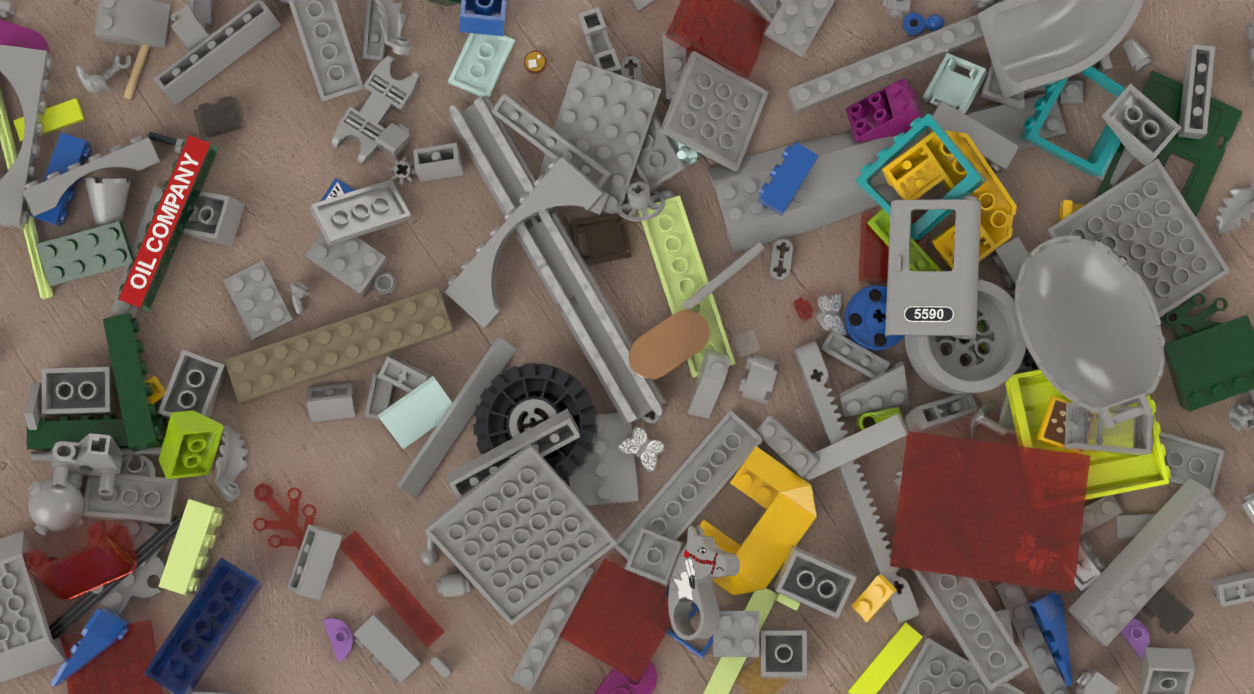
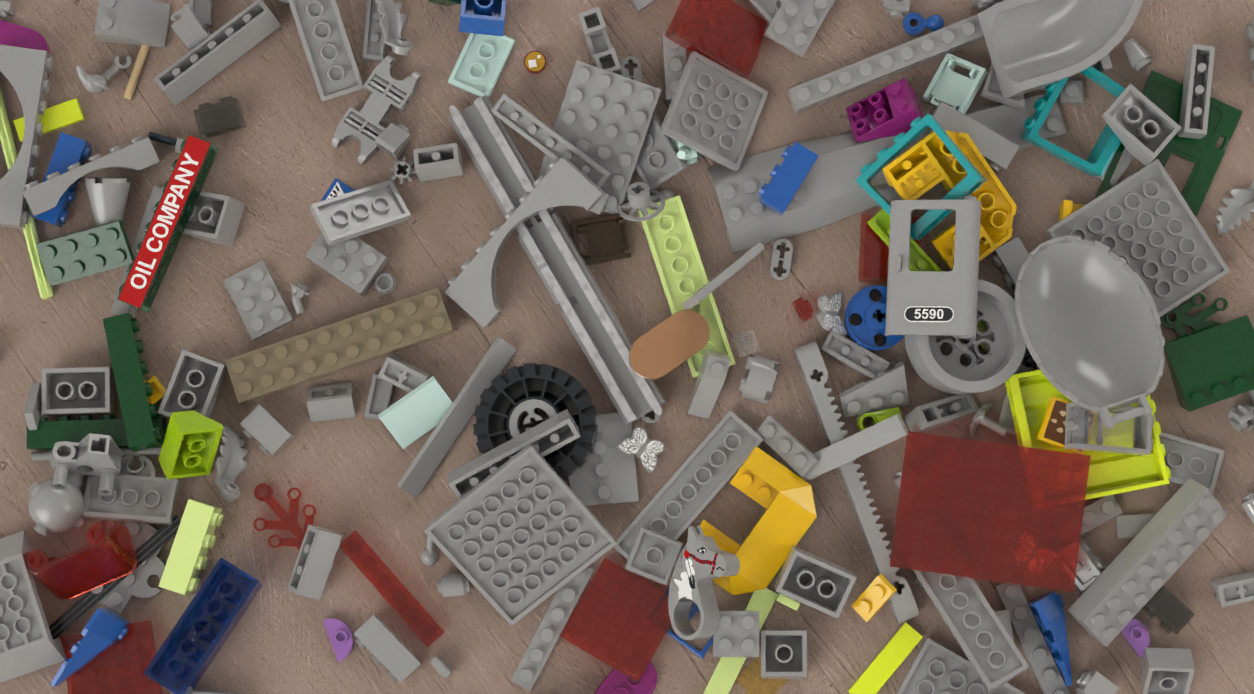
(267, 430): none -> light grey brick

